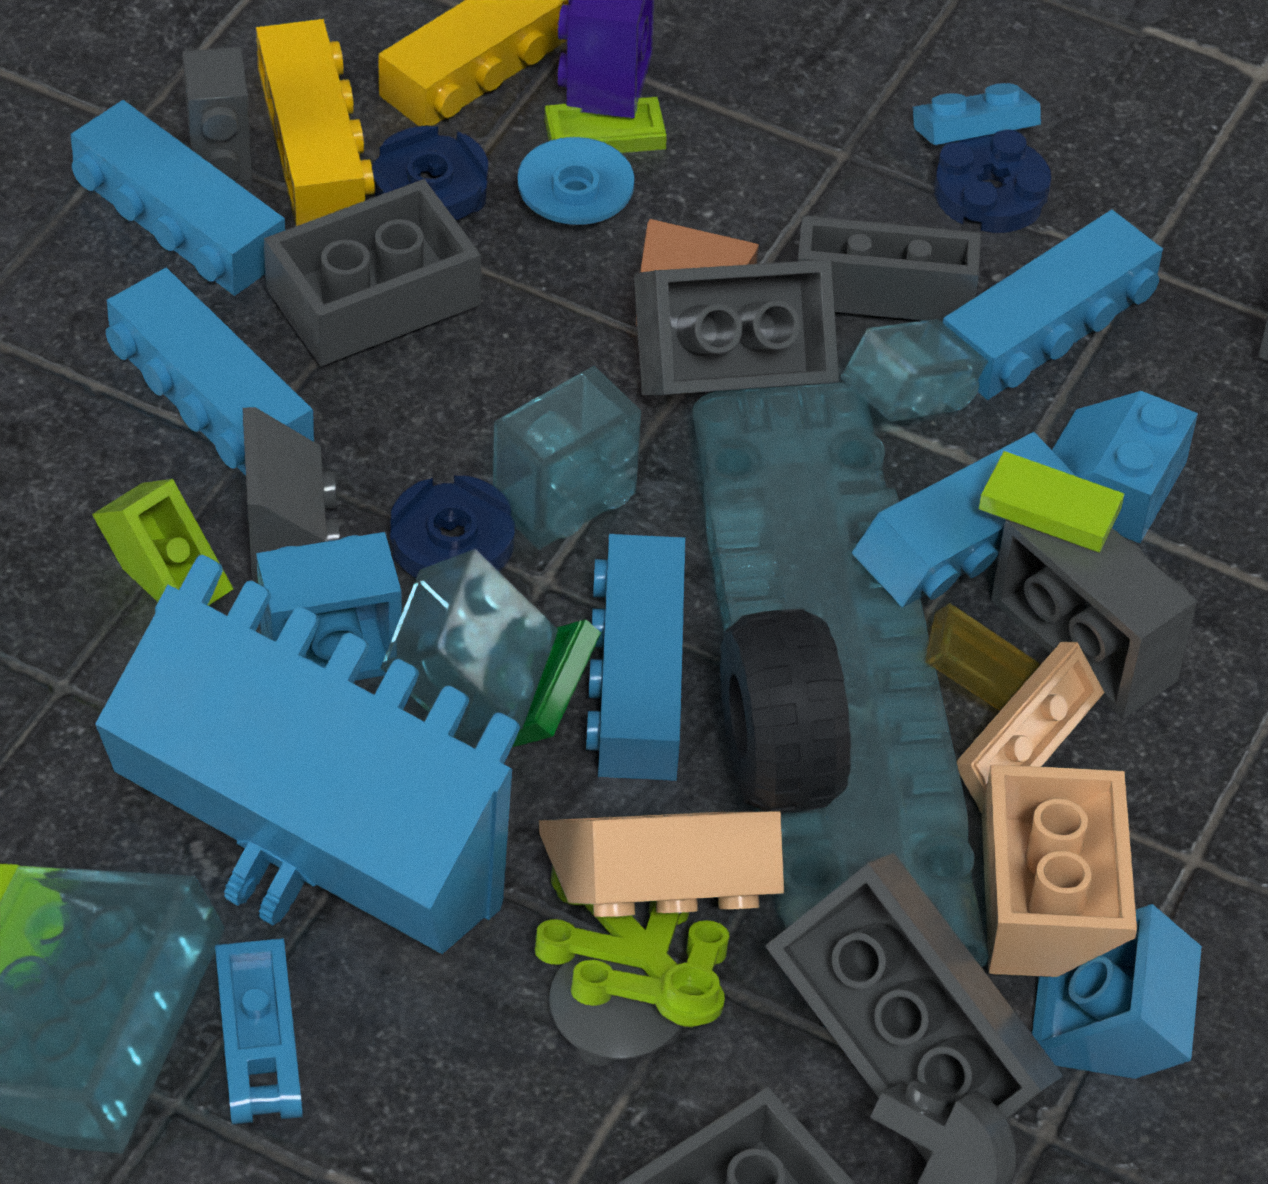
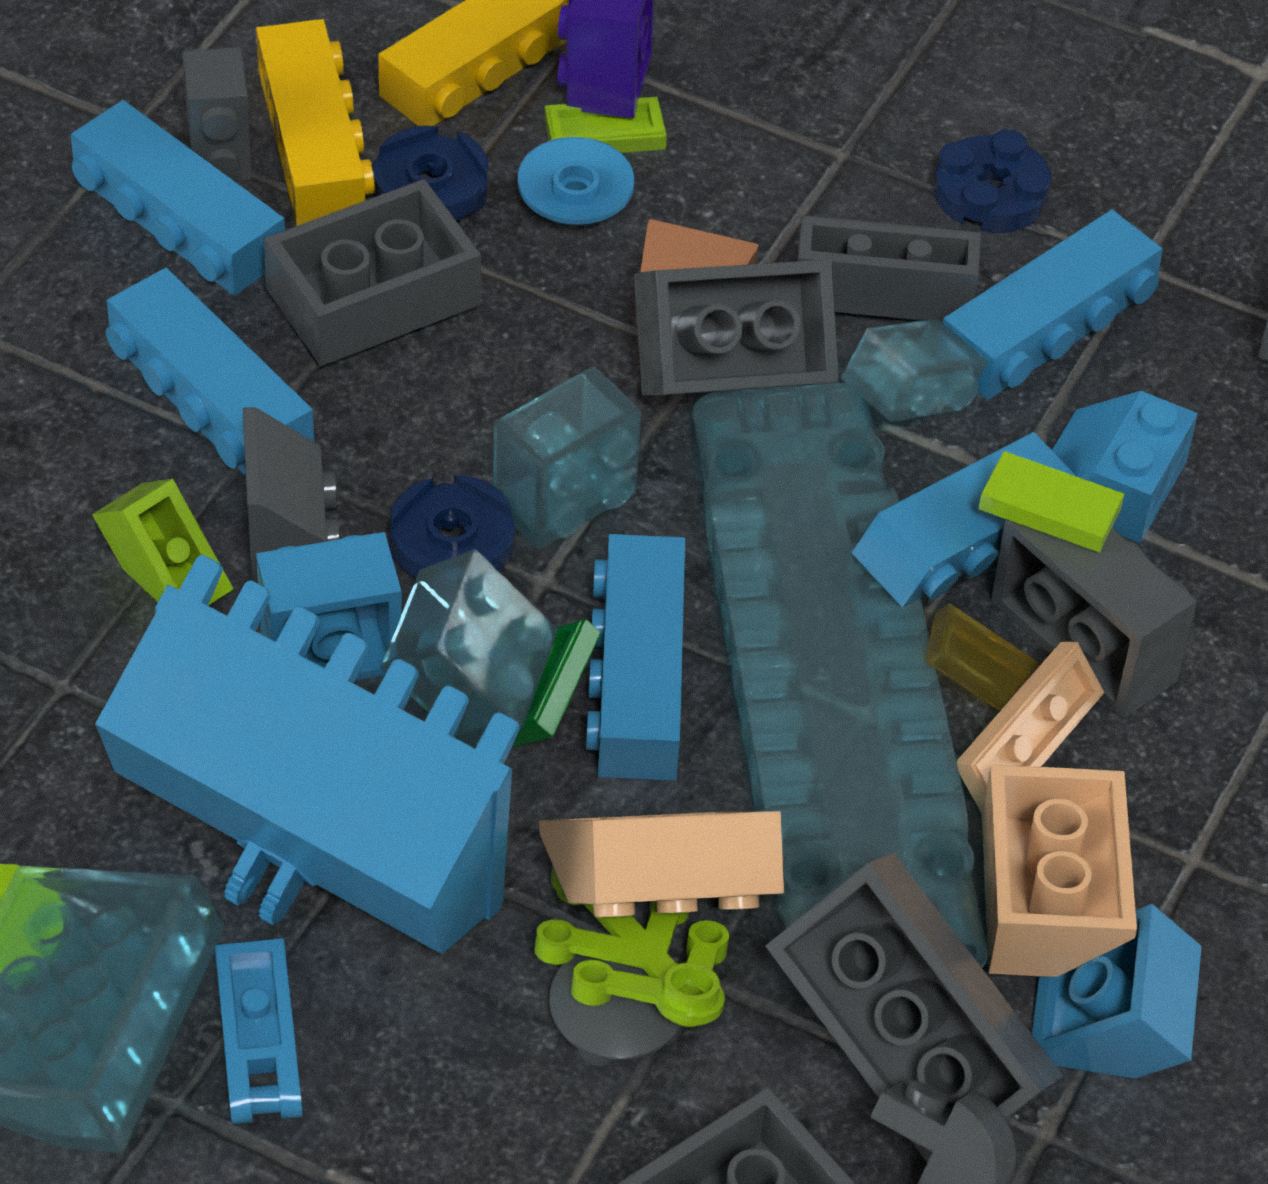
(785, 710): black tyre -> none
(959, 117): dark azure plate -> none

